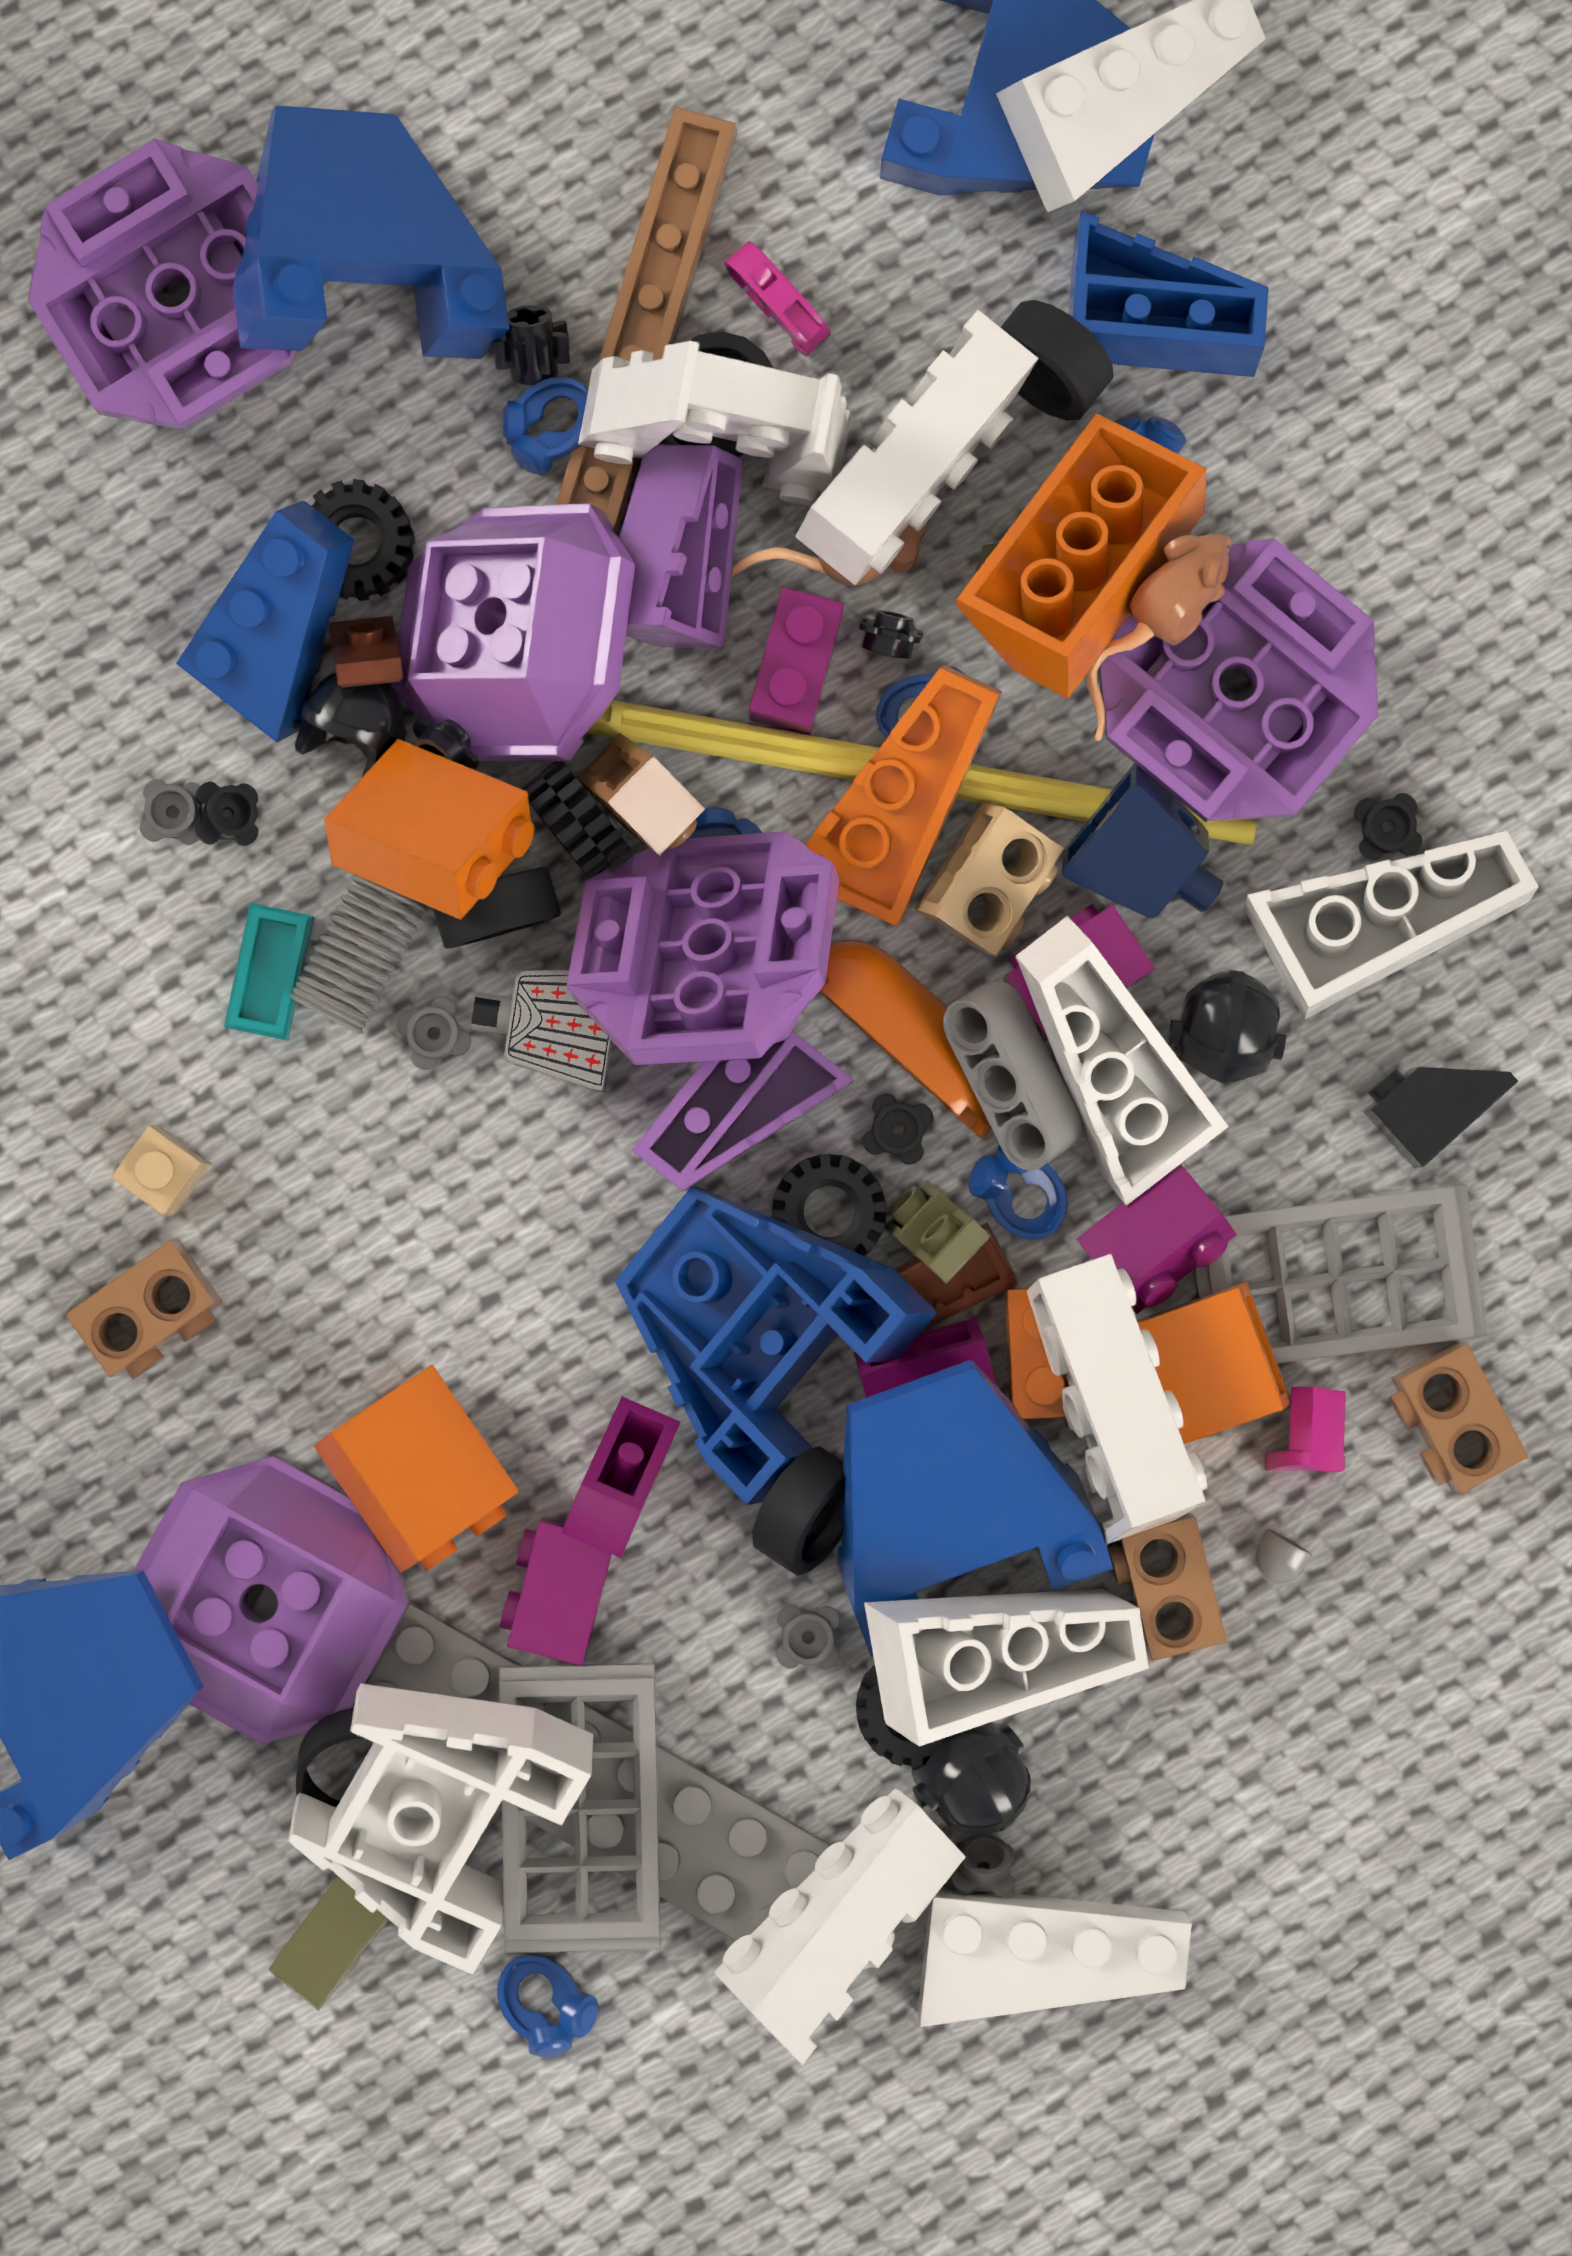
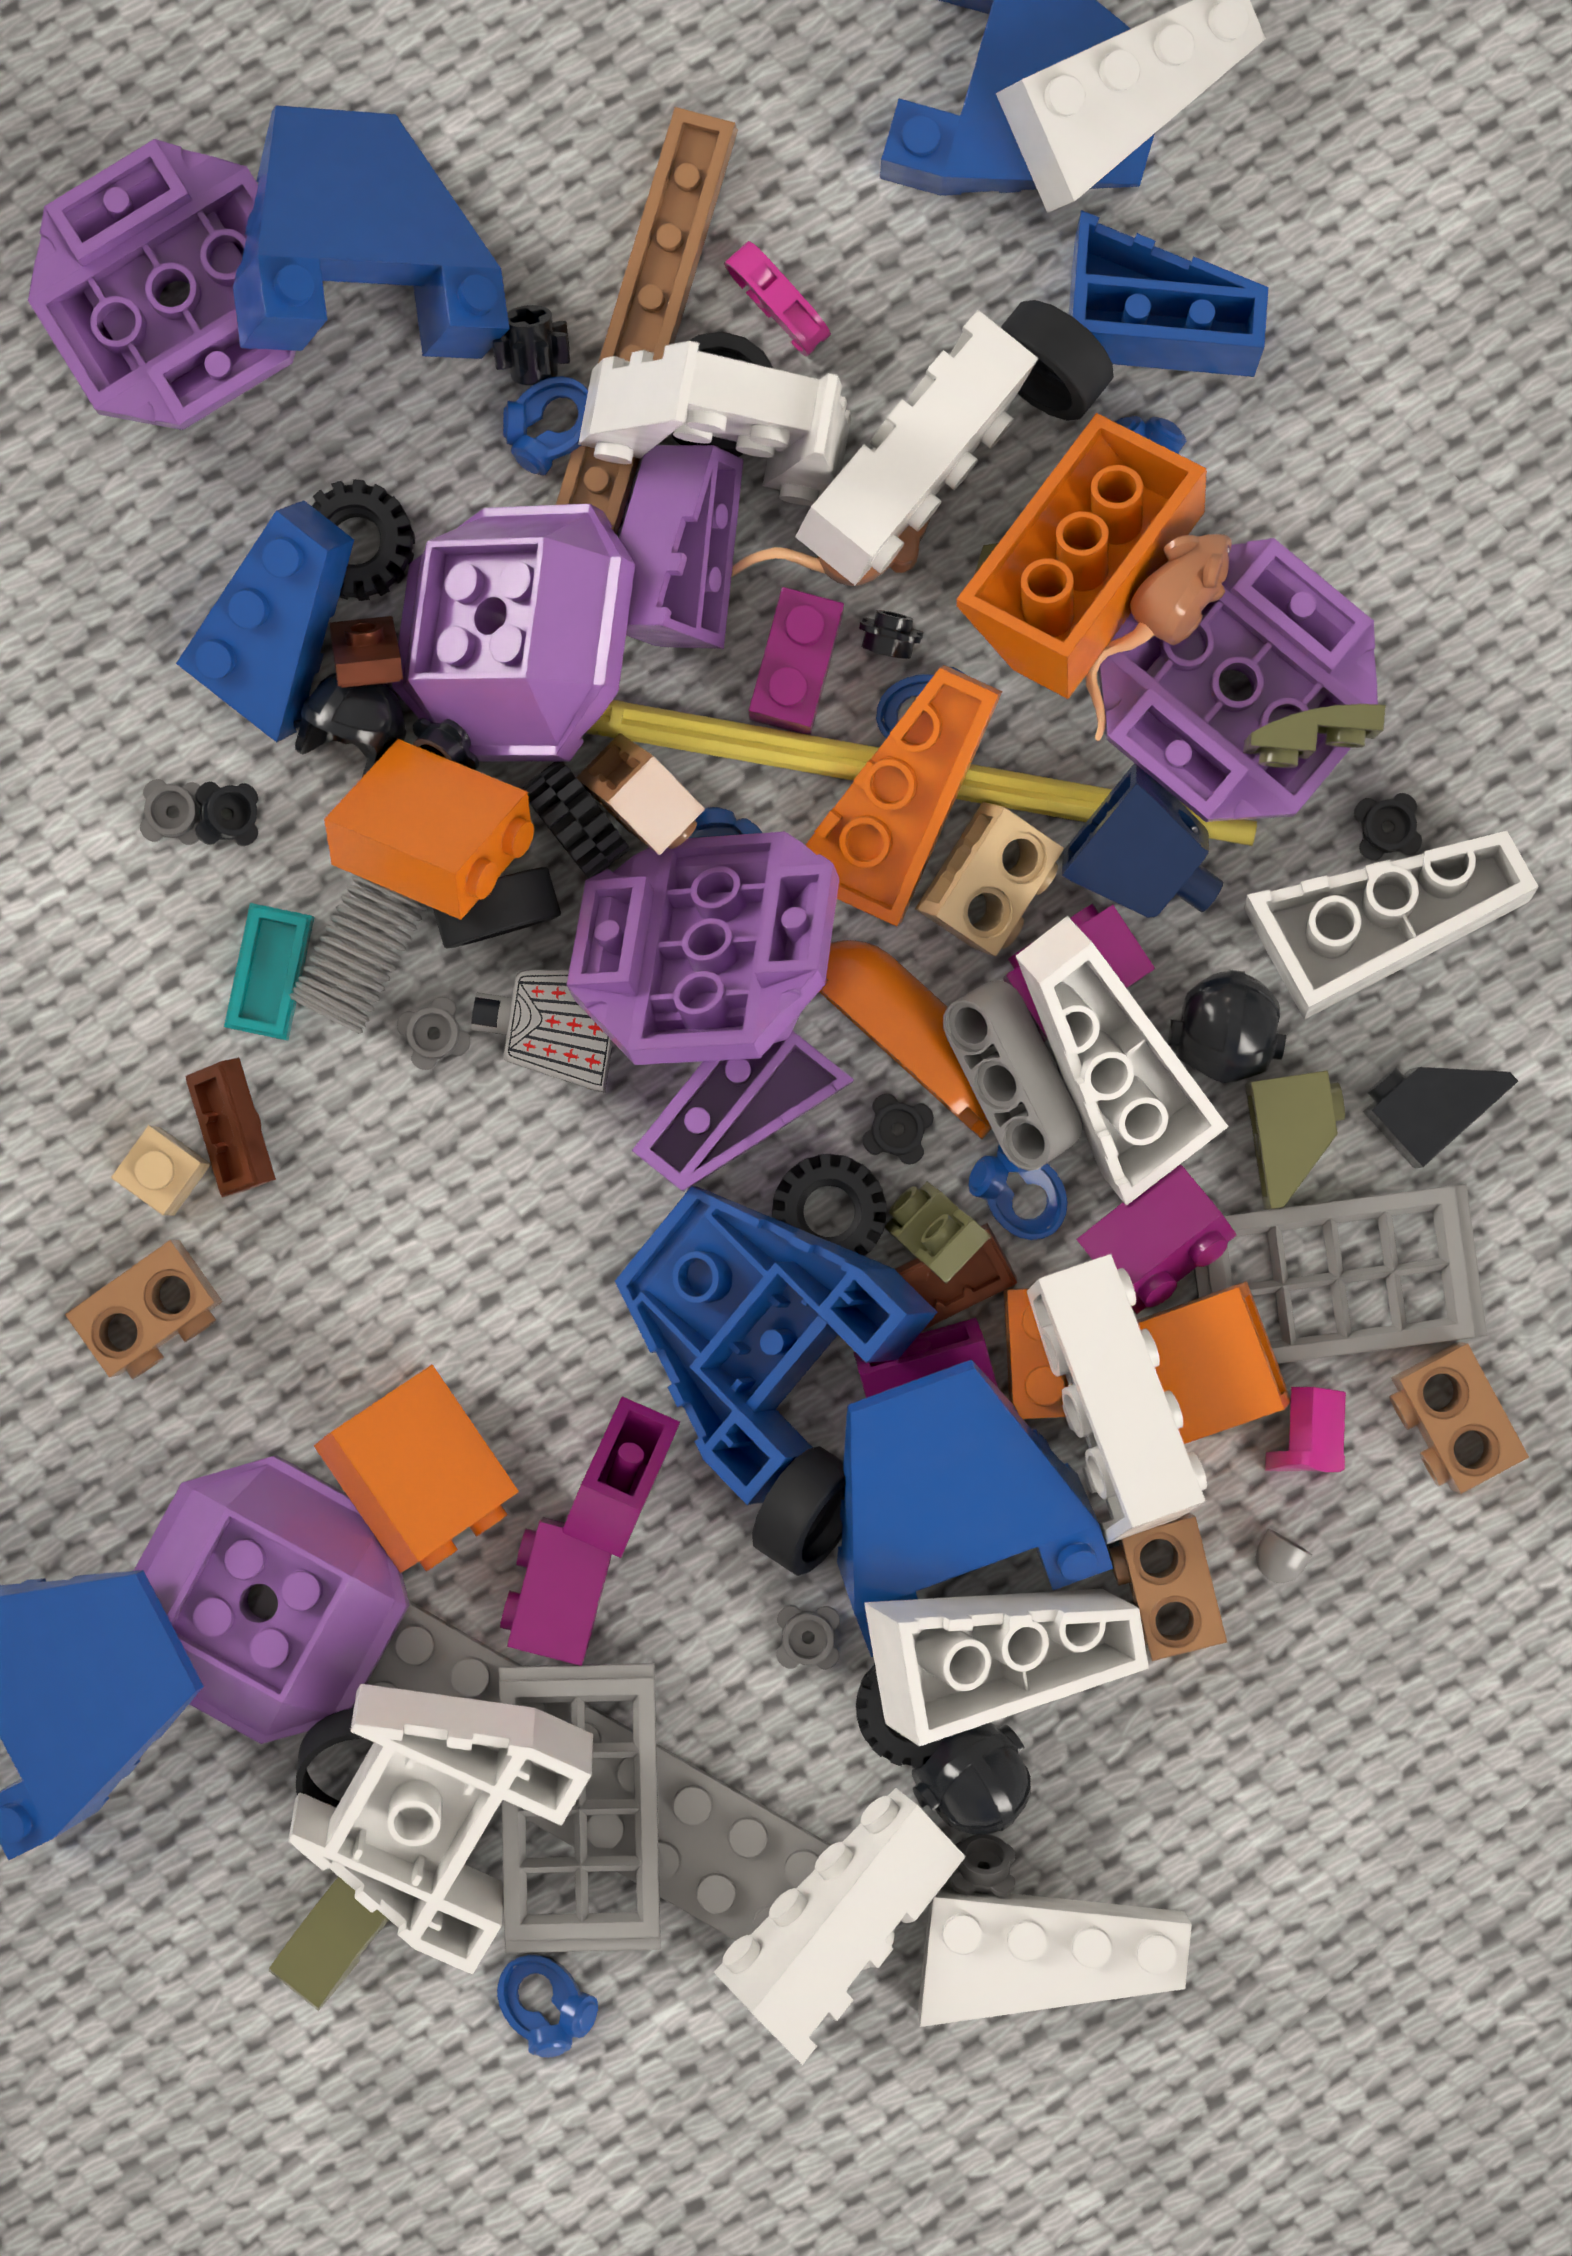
(230, 1127): none -> copper plate
(1291, 1129): none -> olive slope
(1296, 735): none -> olive slope

